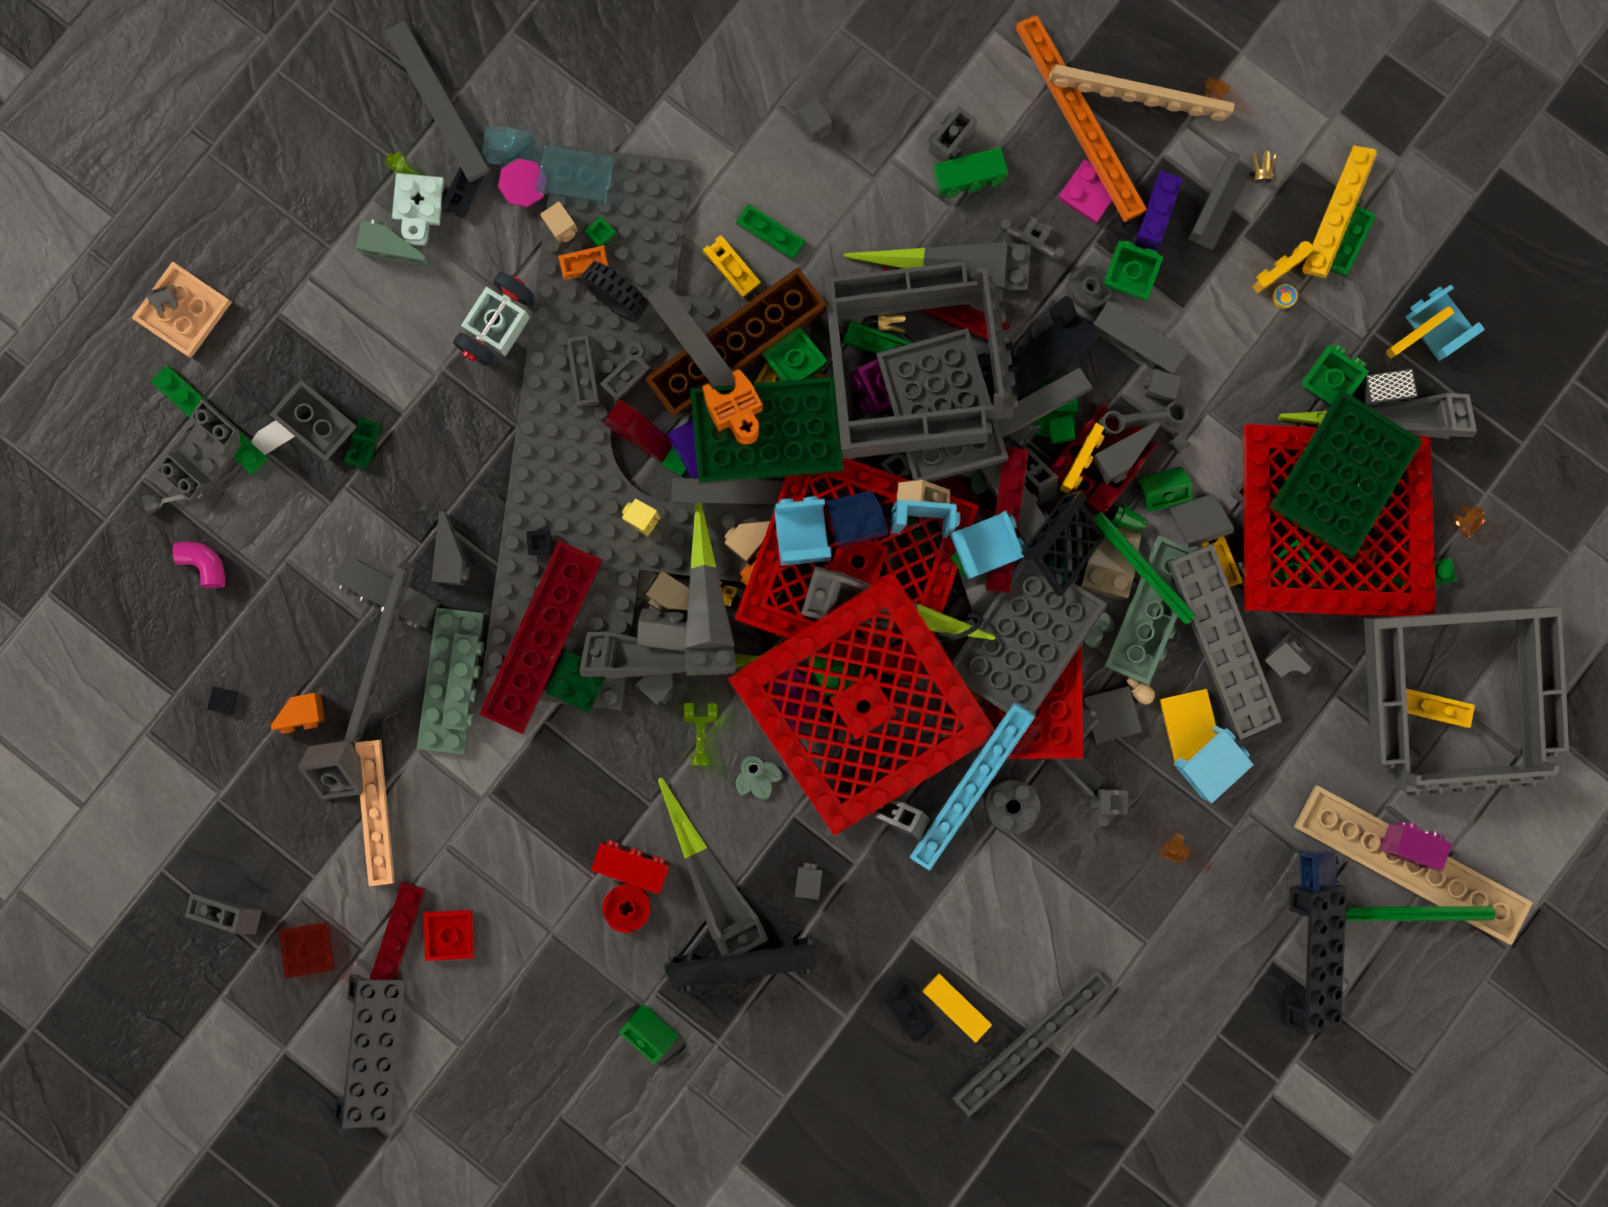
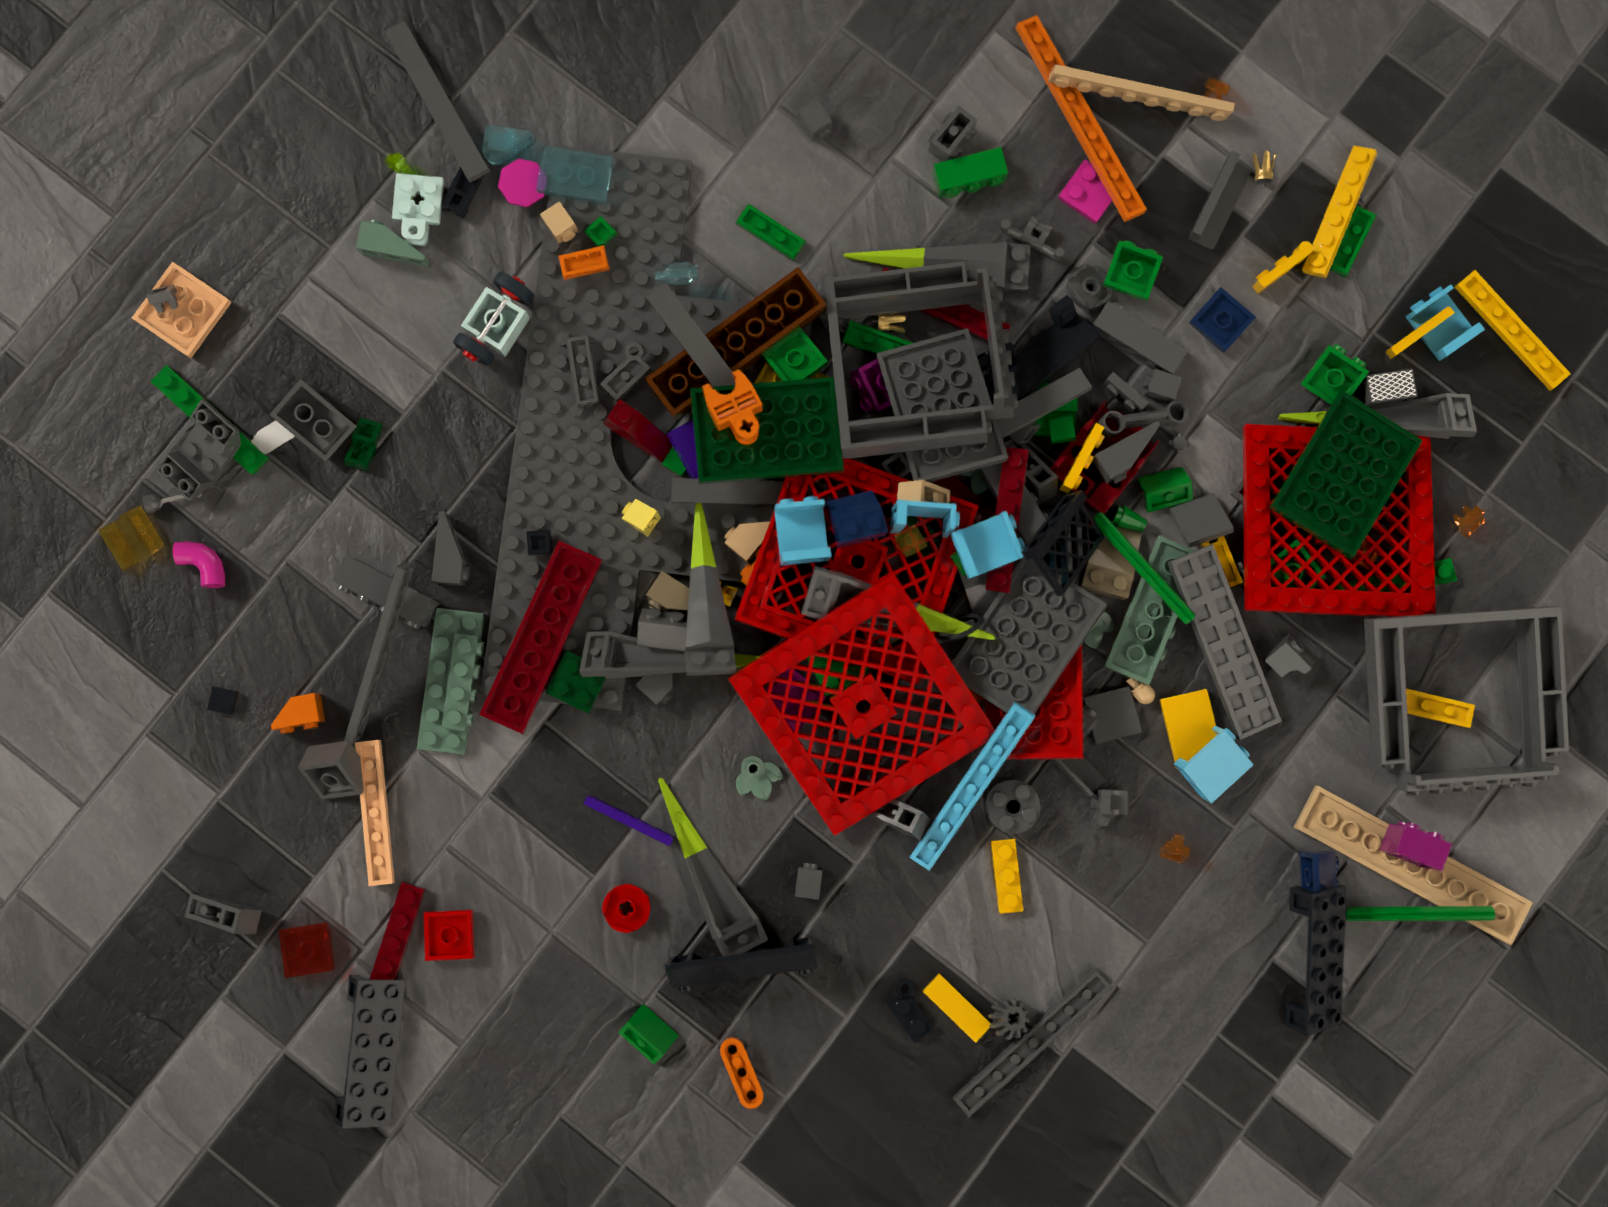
(131, 538): none -> clear yellow slope
(614, 291): black tyre -> none
(629, 820): none -> dark purple tile
(631, 866): red brick -> none
(678, 274): none -> clear light blue plant
(700, 757): clear neon green bar -> none
(732, 267): yellow plate -> none
(744, 1083): none -> orange plate
(910, 541): none -> clear yellow plate
(1001, 1017): none -> dark grey gear
(1006, 876): none -> yellow plate
(1117, 387): none -> dark grey plate
(1158, 210): dark purple brick -> none
(1222, 320): none -> dark blue plate
(1284, 296): tile -> none
(1512, 330): none -> yellow plate

